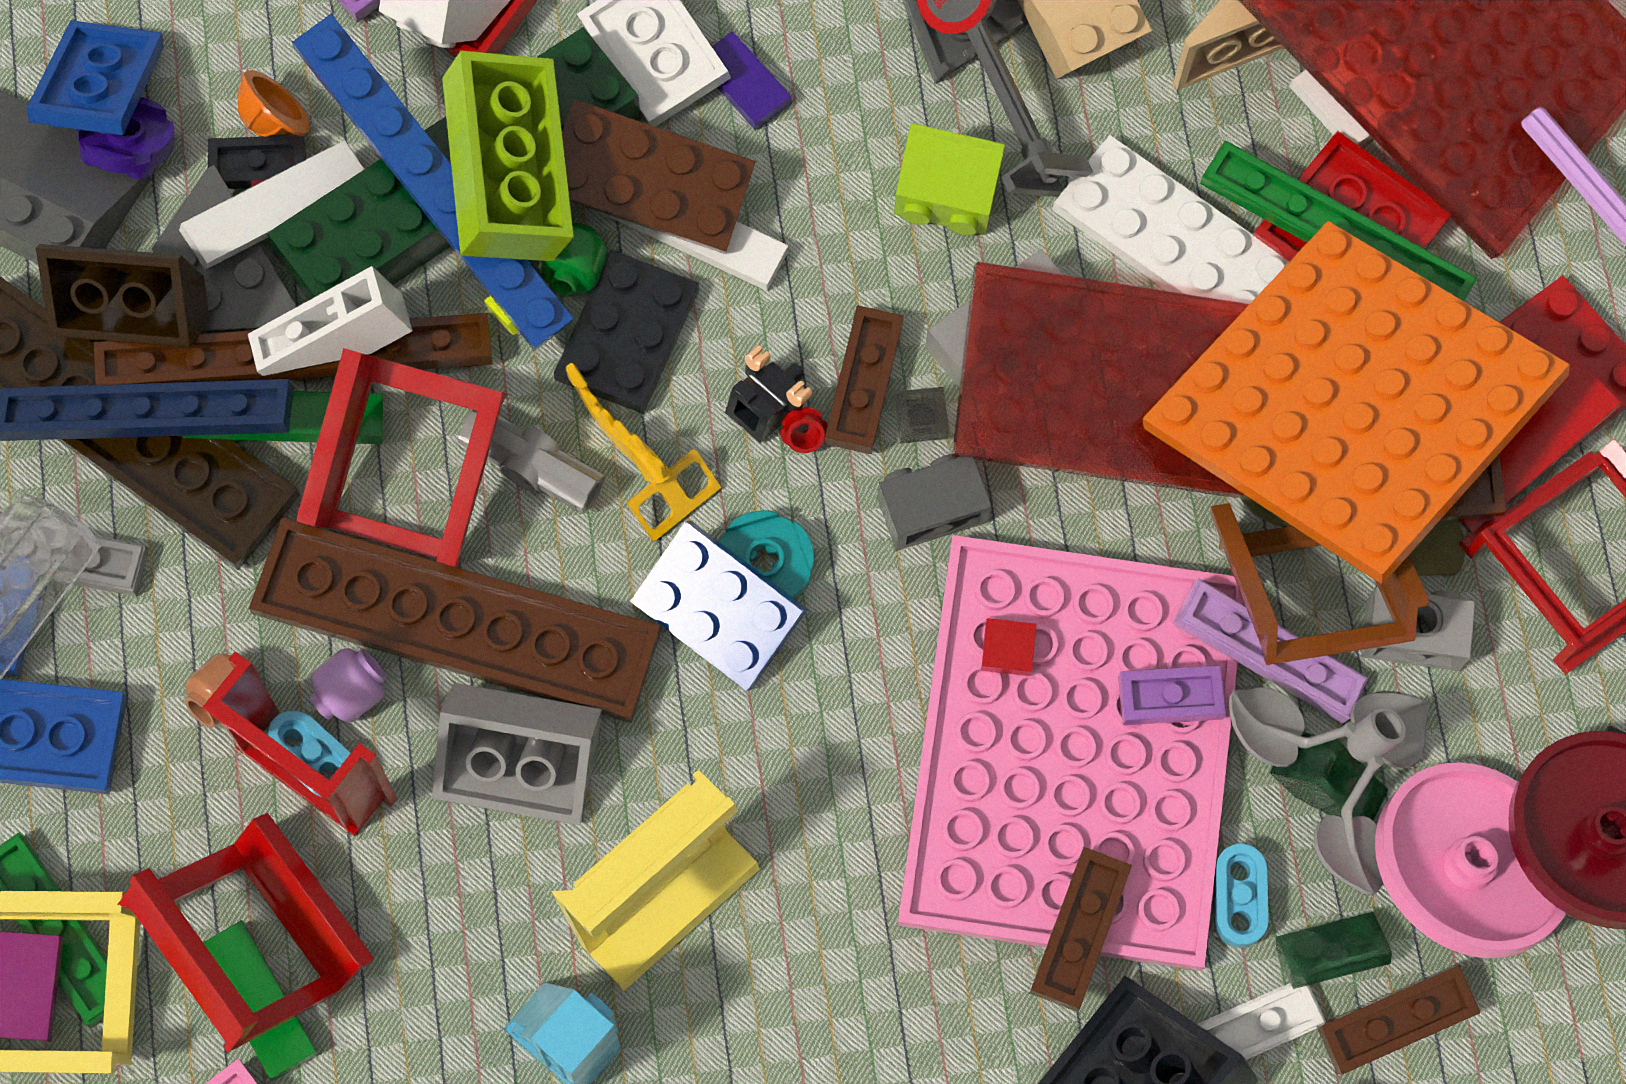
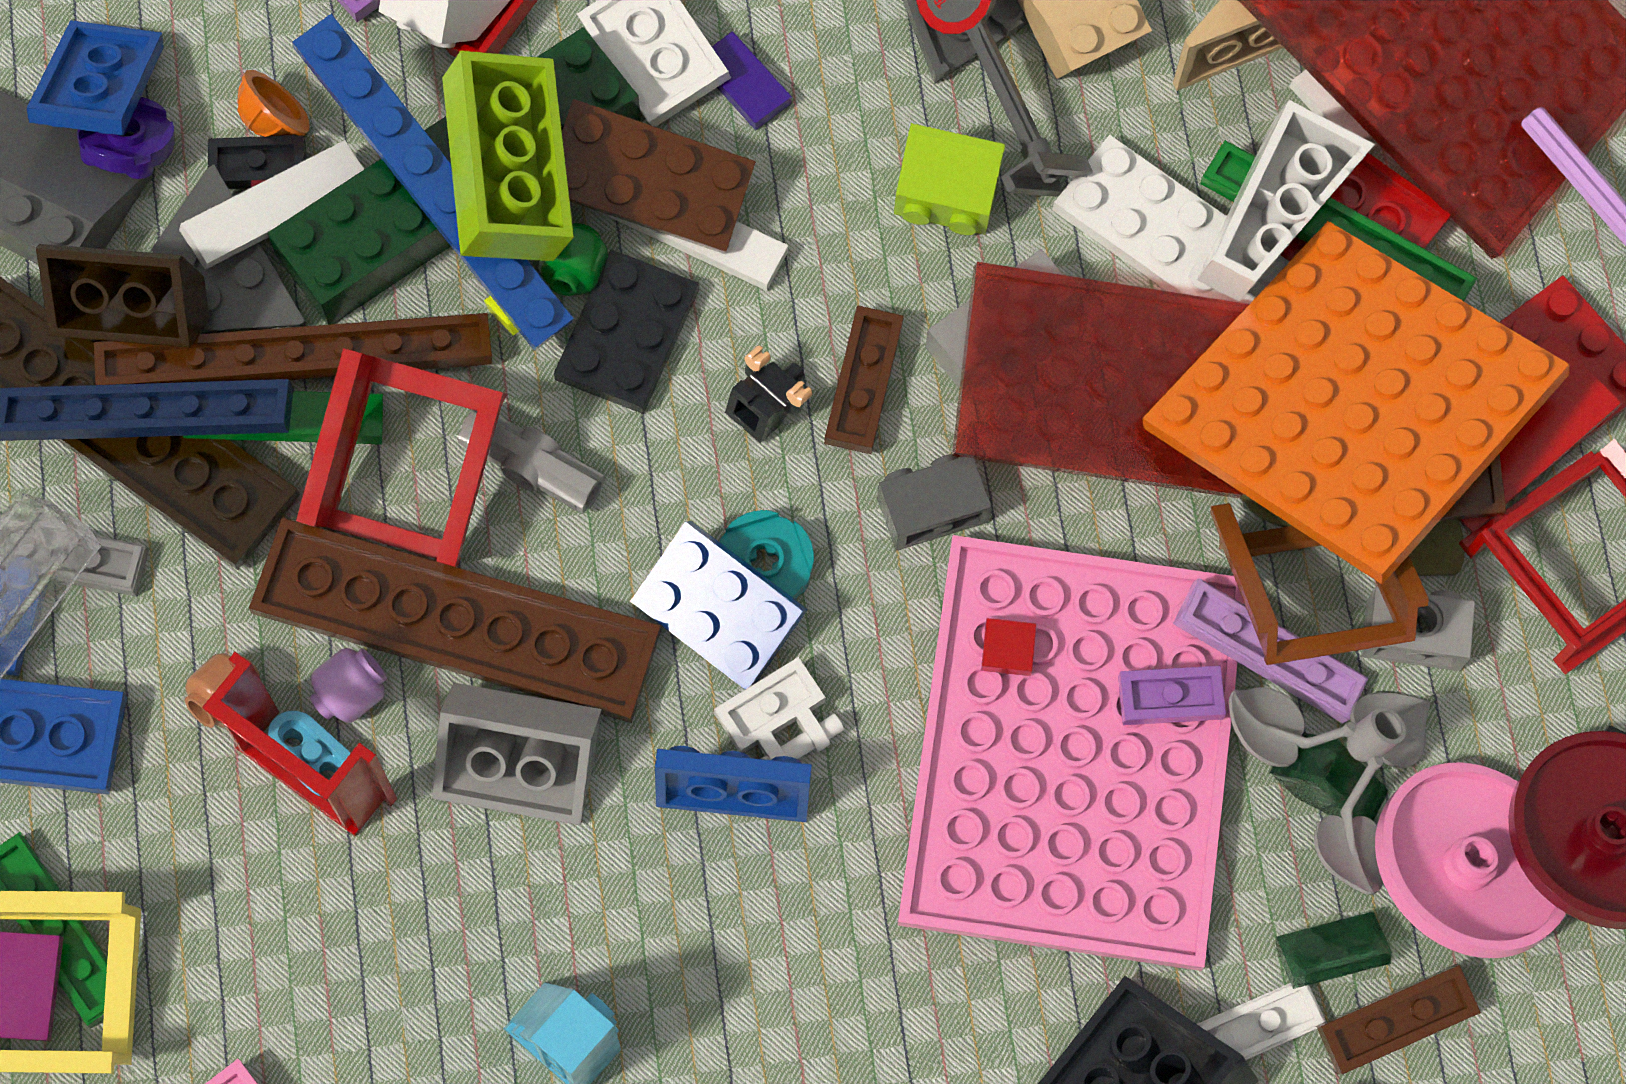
(247, 969): green tile -> none
(293, 897): red piece -> none
(353, 315): white slope -> none
(650, 465): yellow piece -> none
(658, 882): light yellow piece -> none
(732, 784): none -> blue plate
(774, 704): none -> white plate
(806, 440): red plate -> none
(921, 415): clear smoke plate -> none
(1080, 929): reddish brown plate -> none
(1241, 898): medium azure plate -> none
(1285, 187): none -> white wedge

